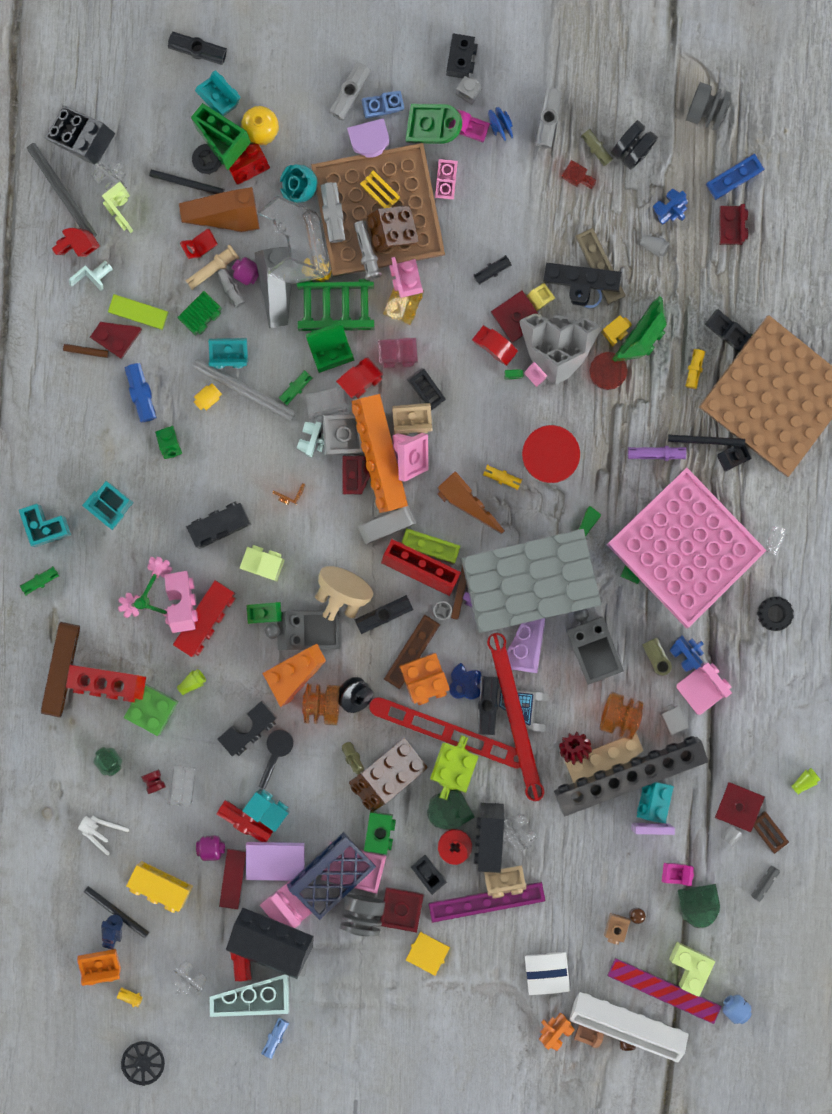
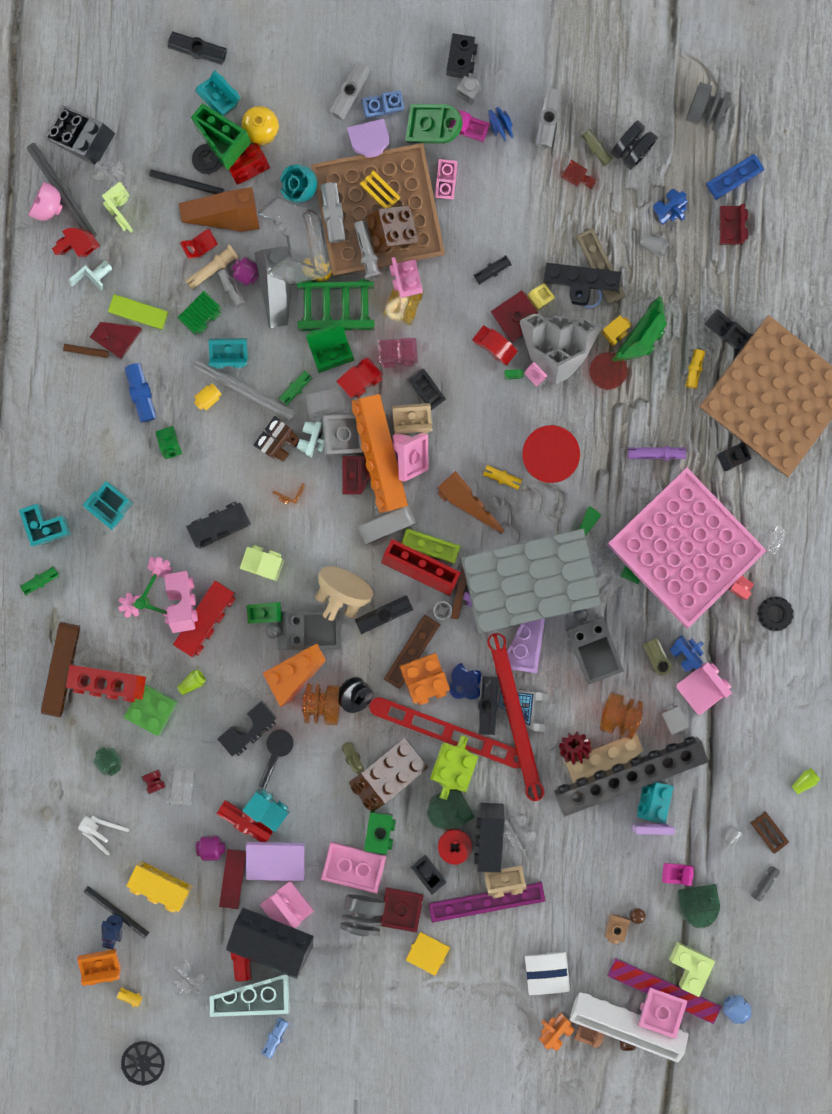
(46, 203): none -> bright pink cylinder
(272, 447): none -> reddish brown hips
(317, 868): dark blue fence -> none
(662, 1013): none -> bright pink bracket
(706, 440): black bar -> none
(739, 807): dark red plate -> none
(741, 588): none -> coral bracket

